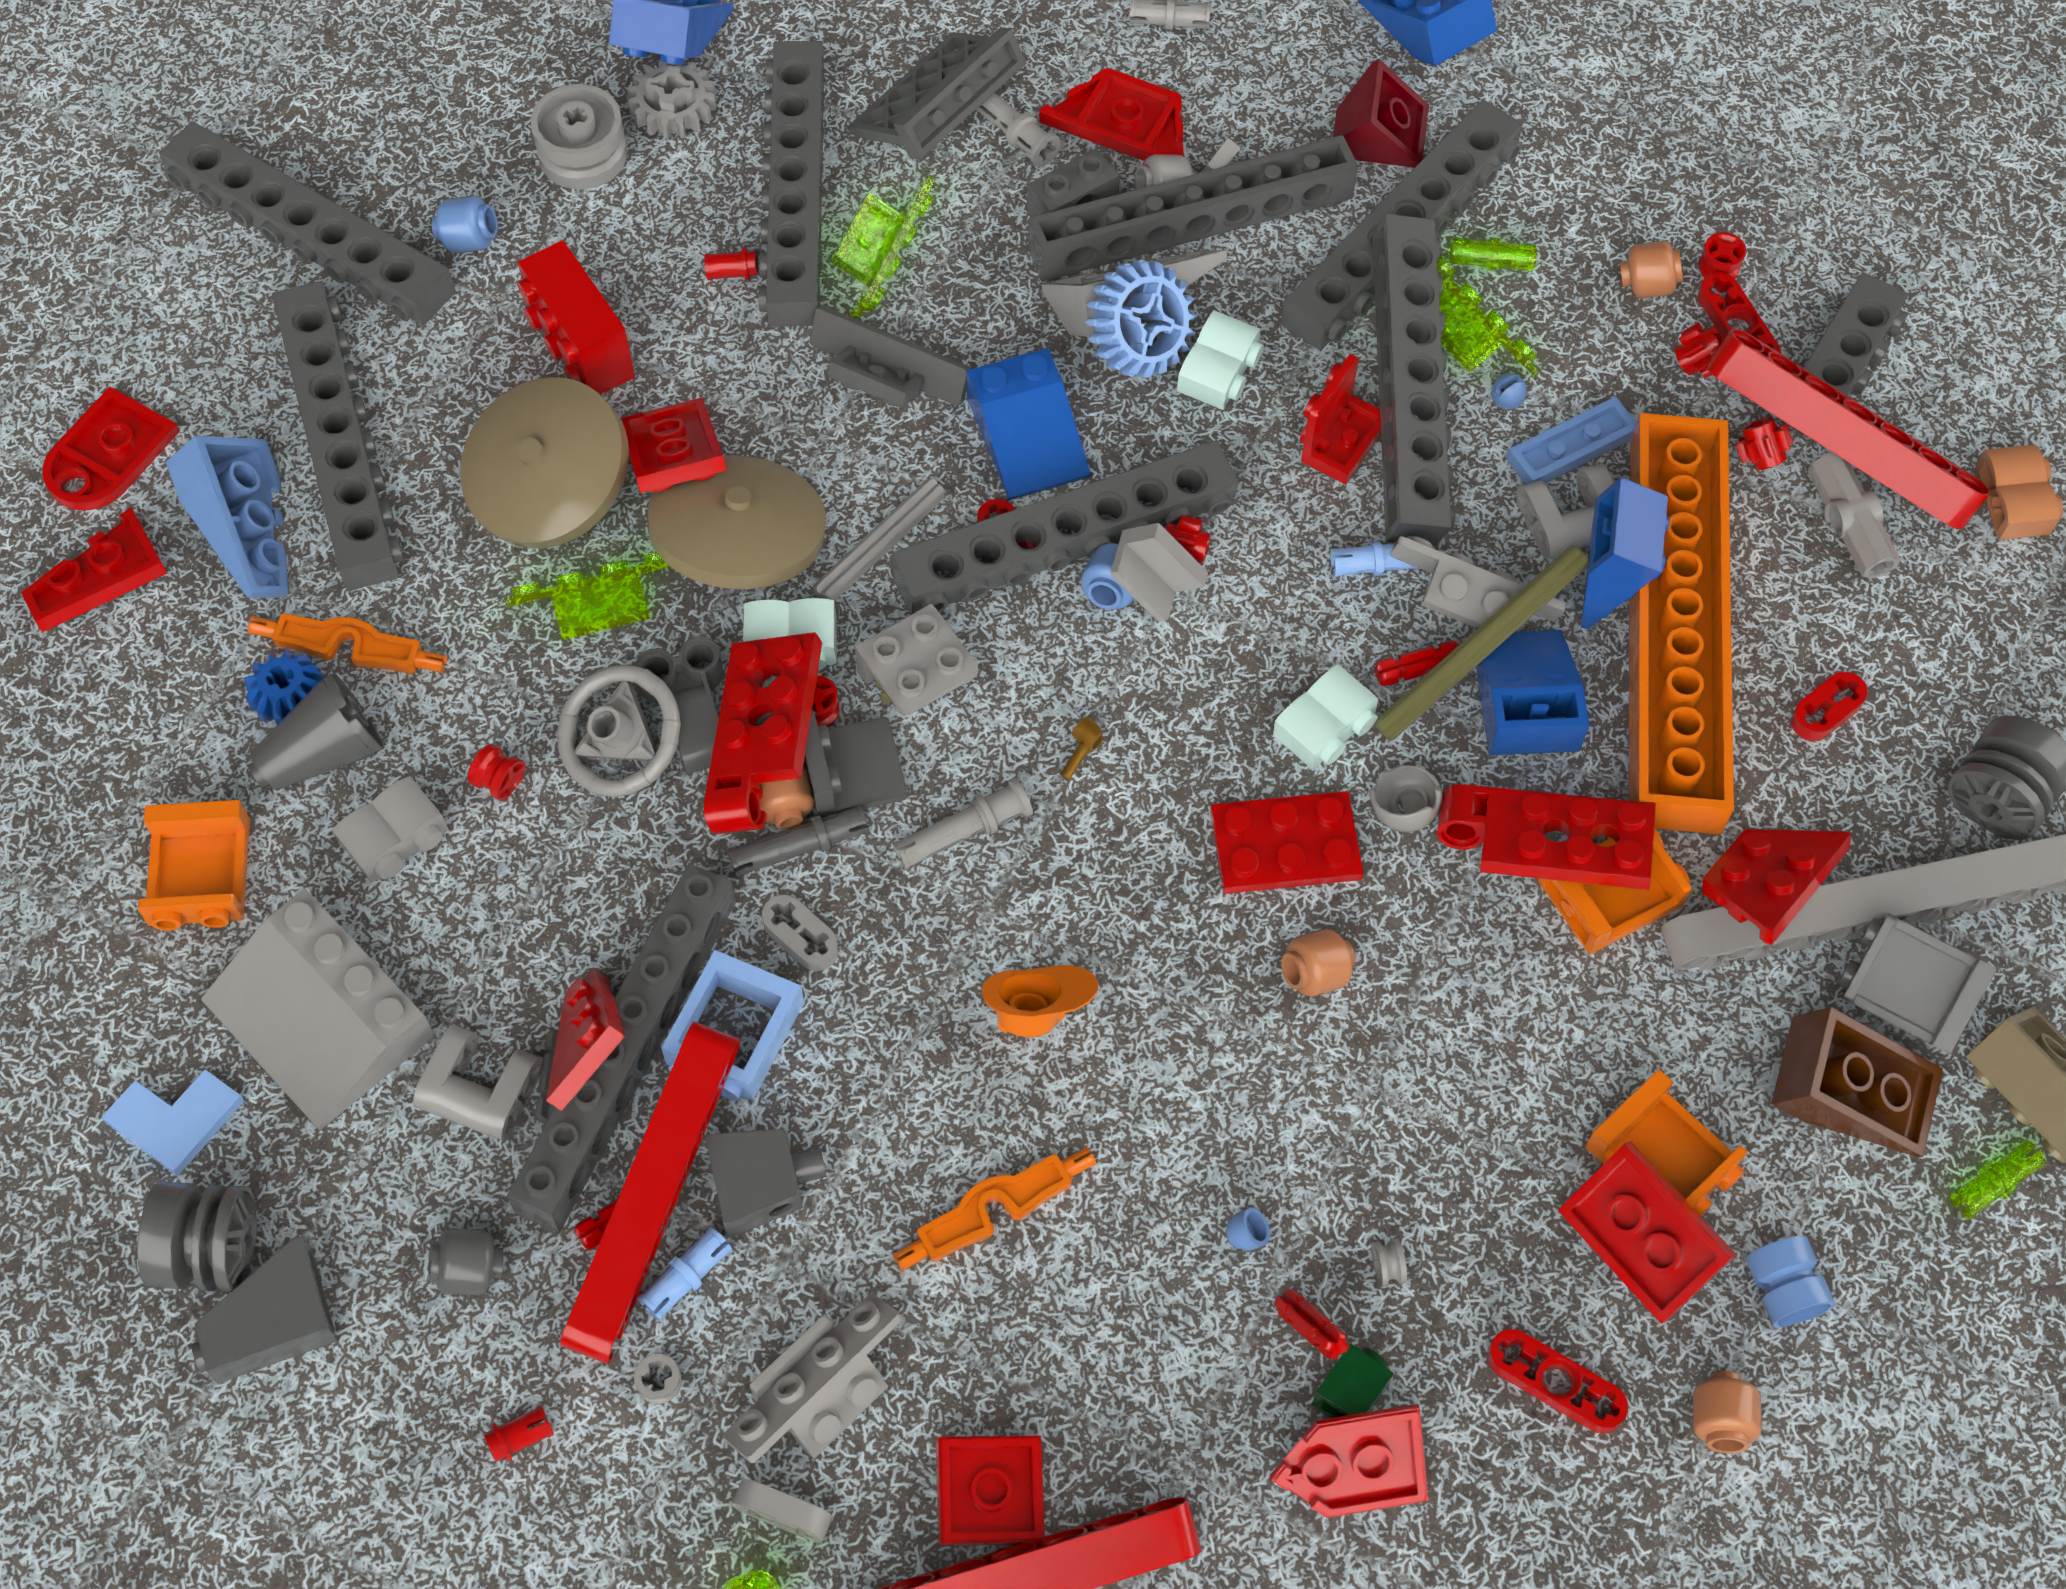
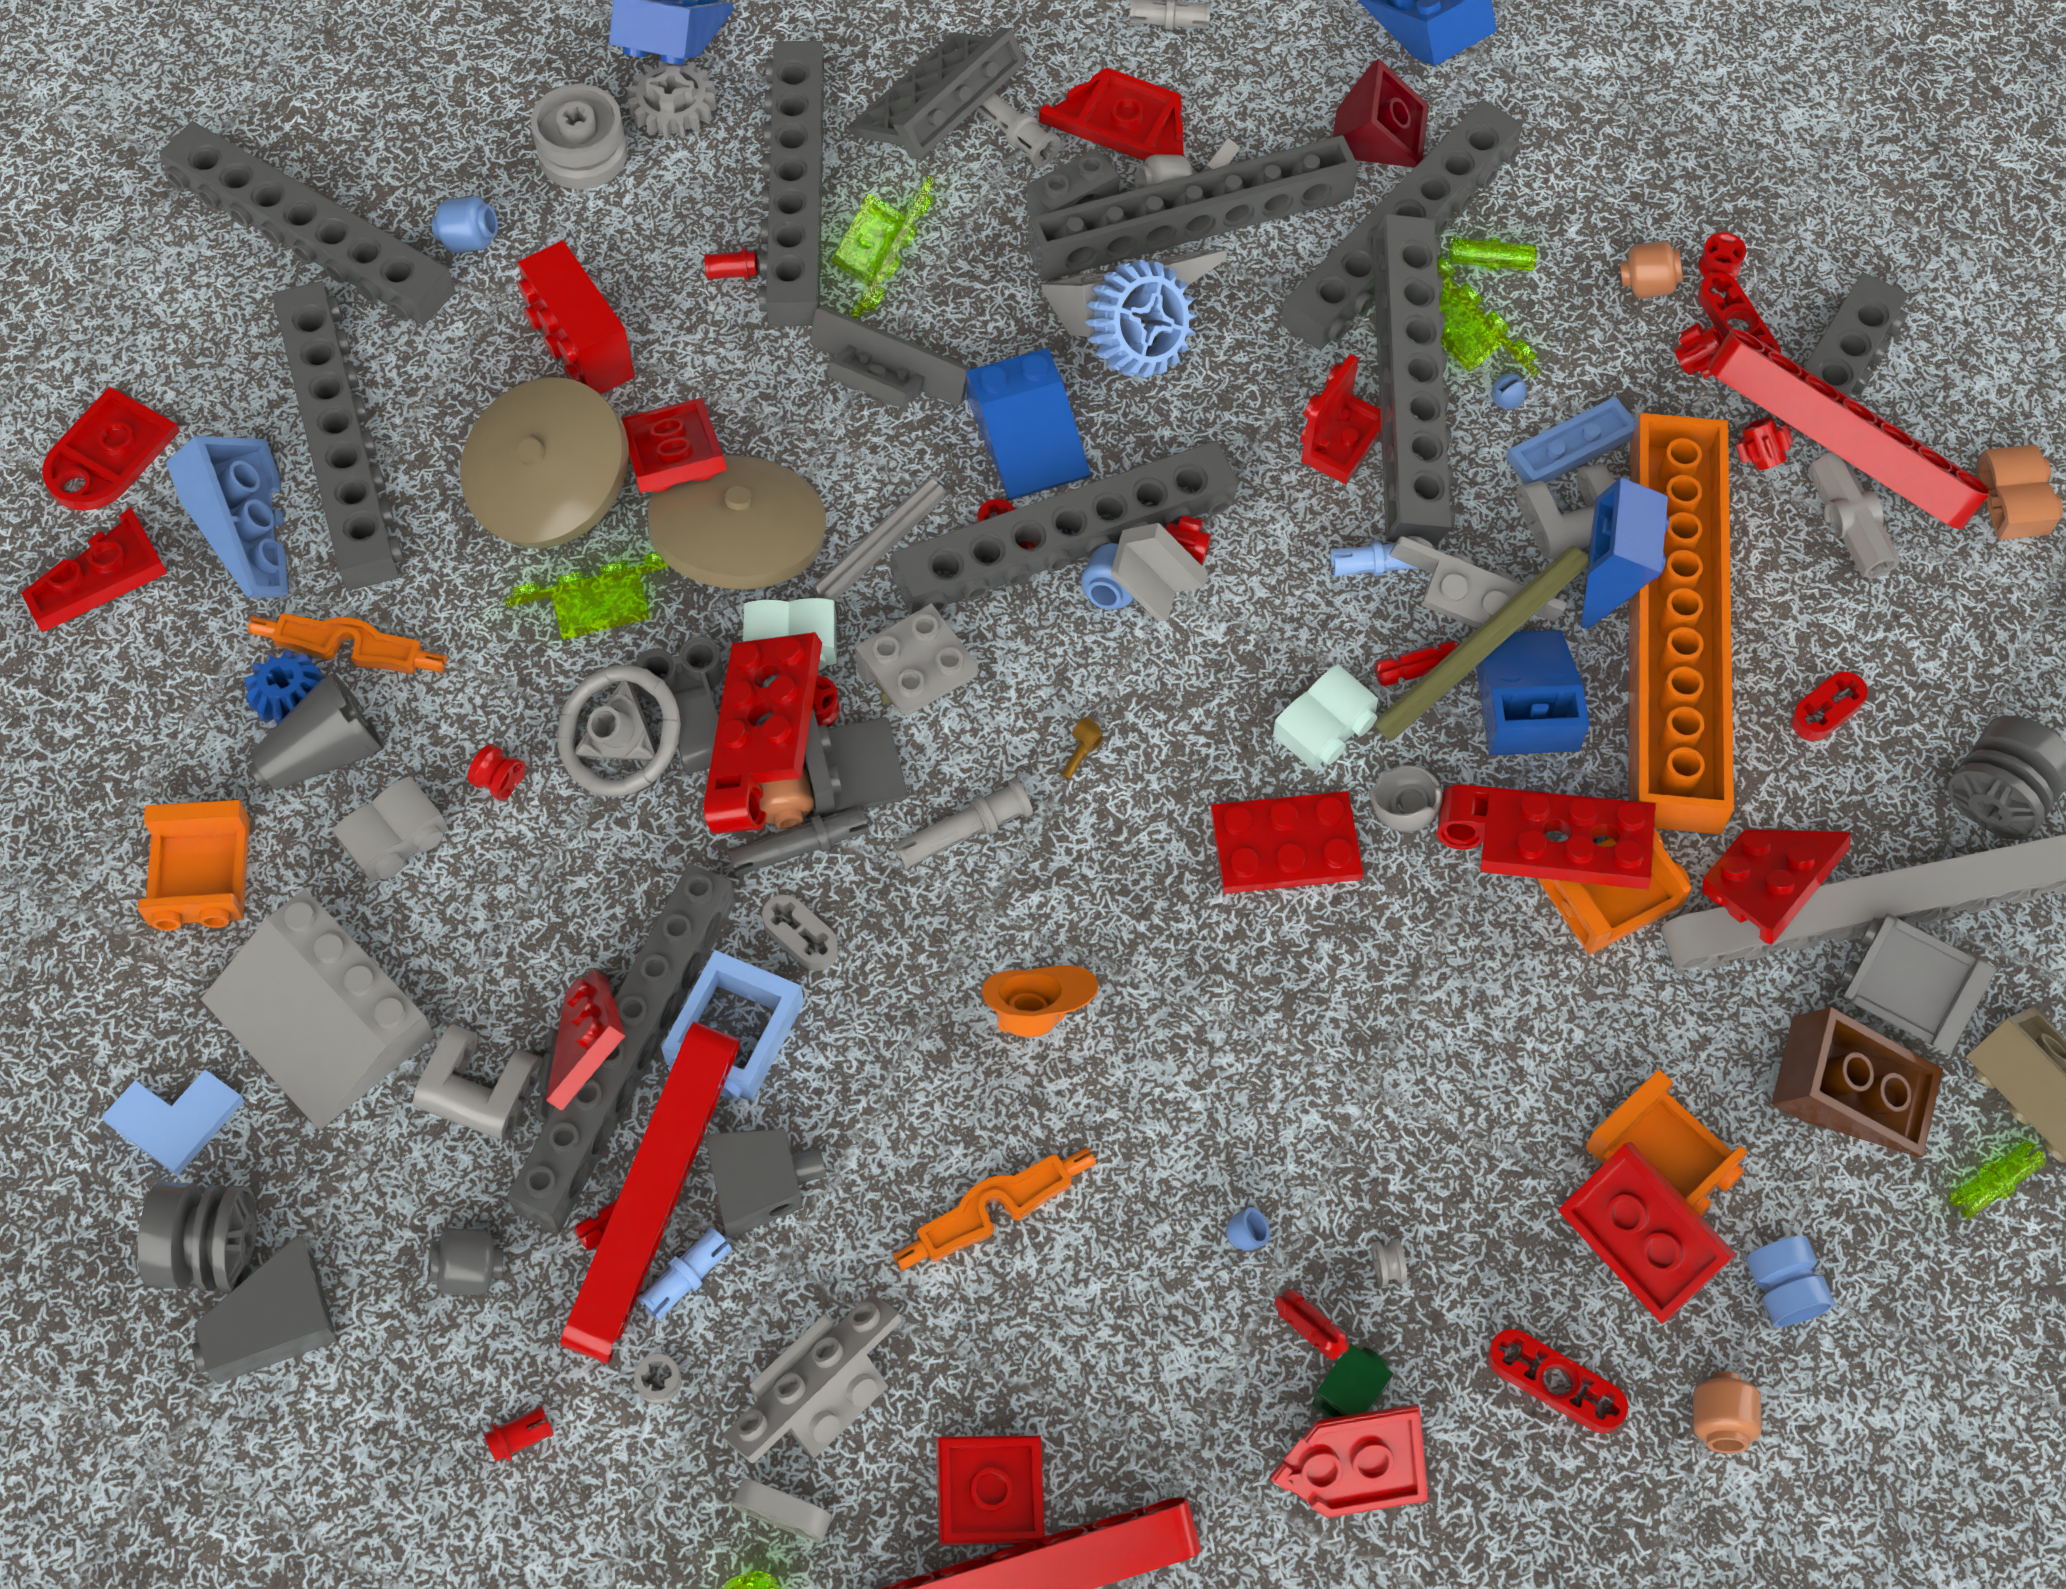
(1219, 359): light aqua brick -> none
(1318, 963): nougat head -> none

